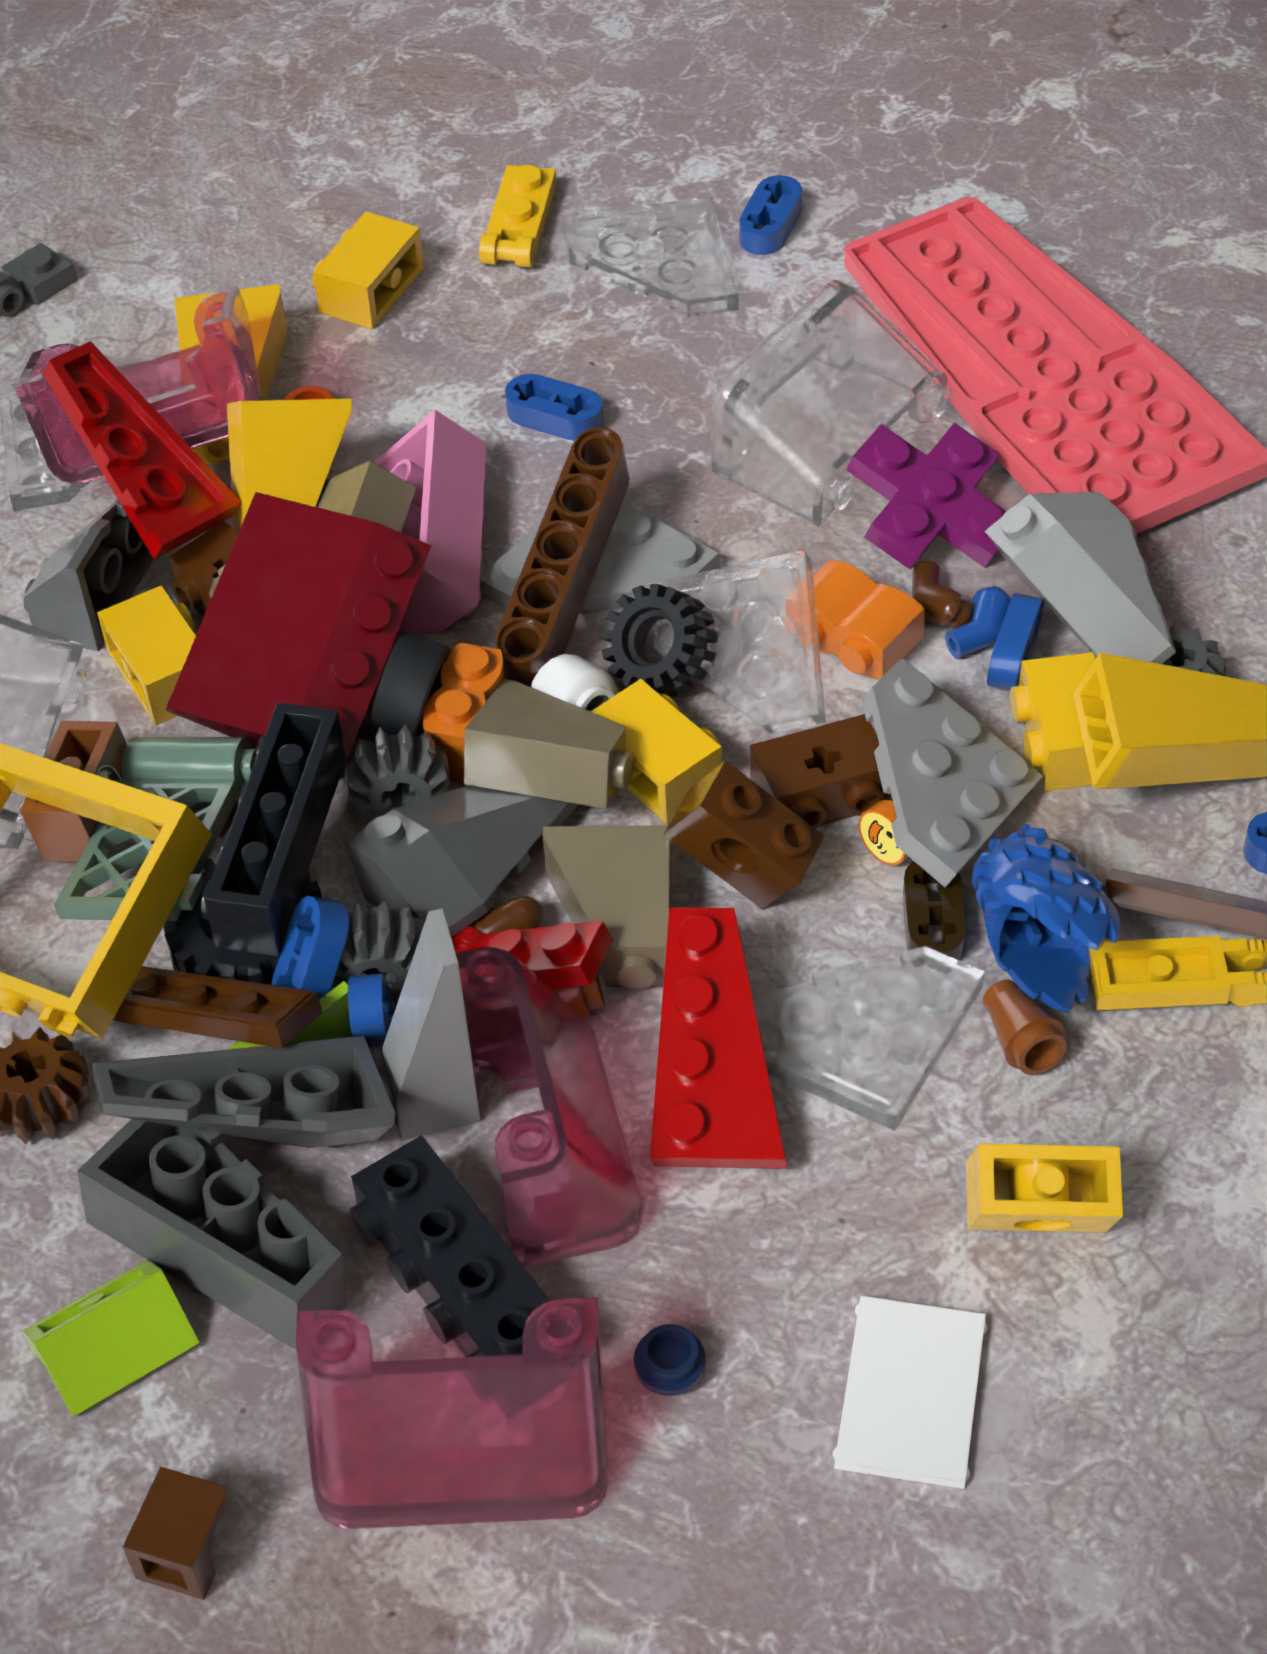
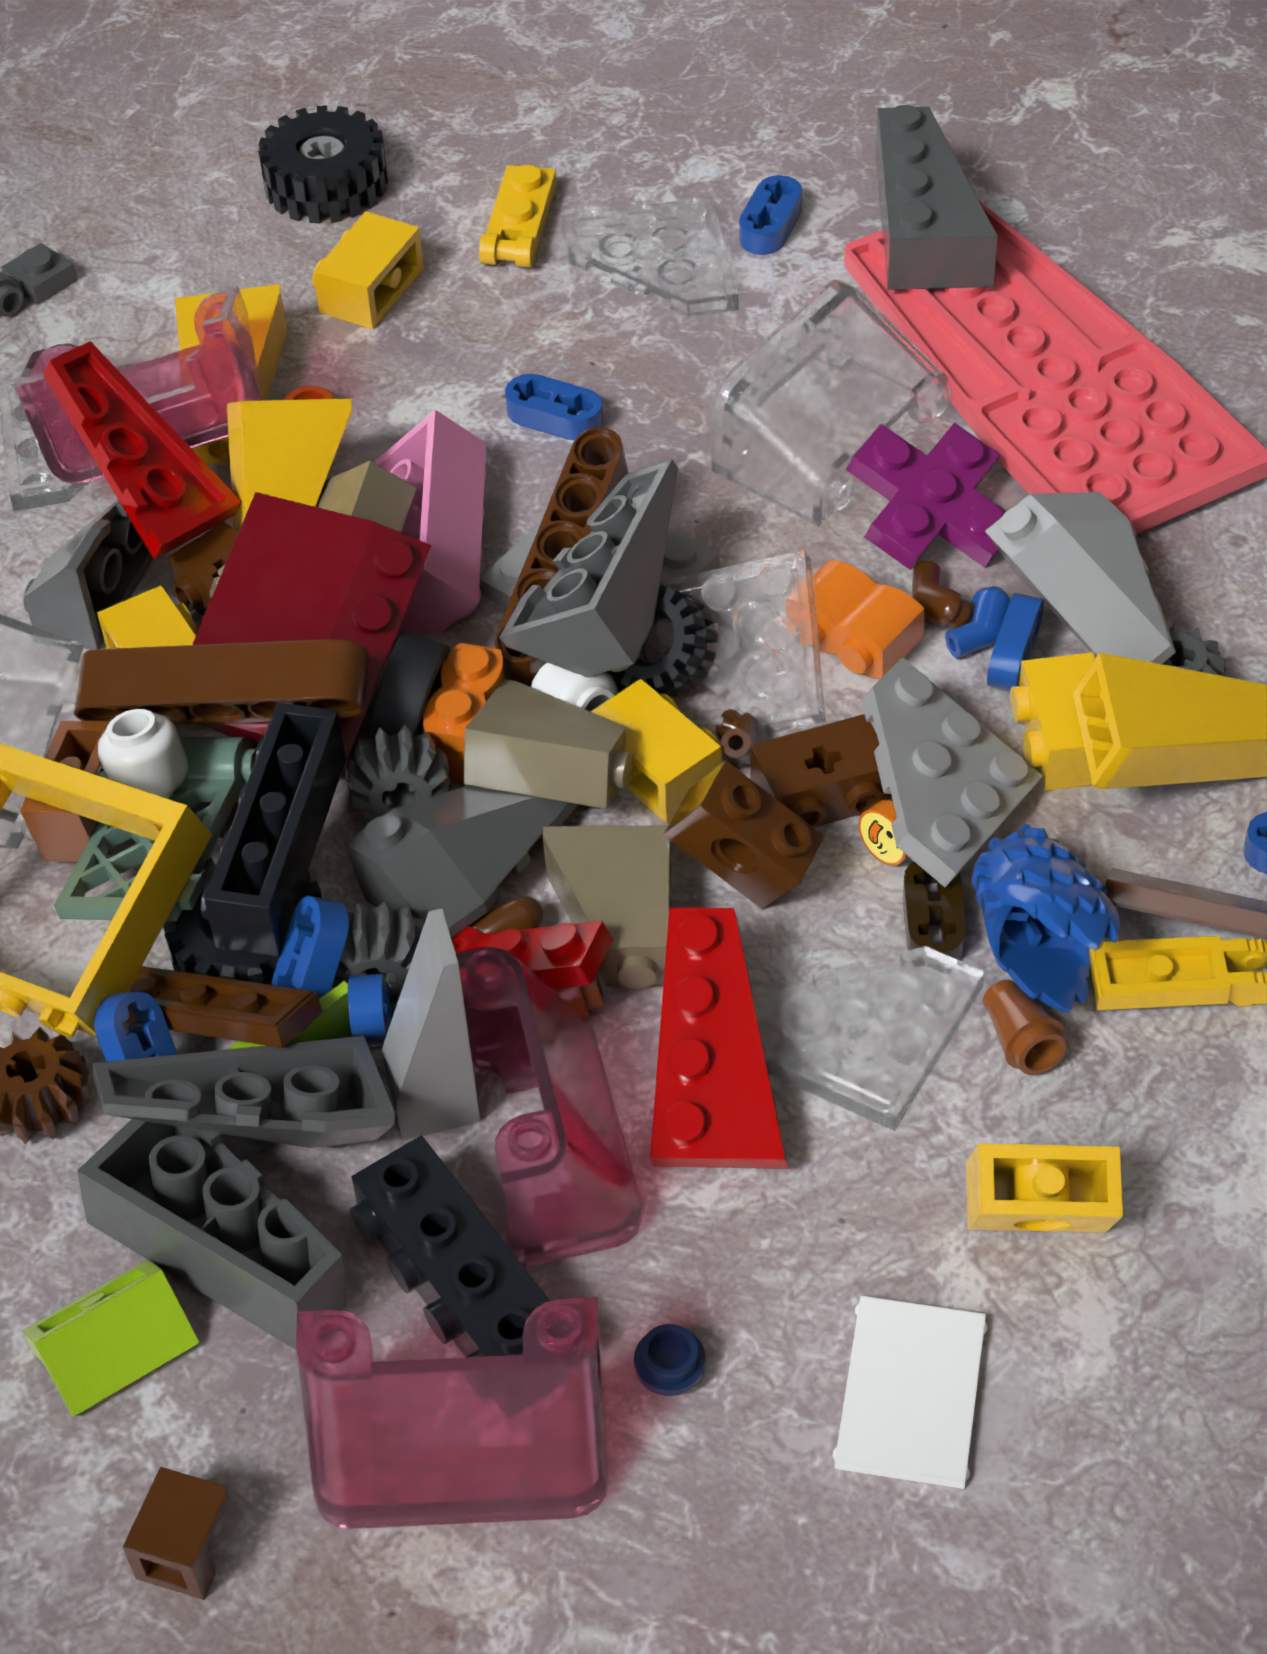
(143, 752): none -> white head
(146, 1036): none -> blue beam
(222, 680): none -> reddish brown beam
(323, 164): none -> black bush
(606, 585): none -> dark grey wedge
(737, 735): none -> reddish brown arm
(927, 207): none -> dark grey wedge

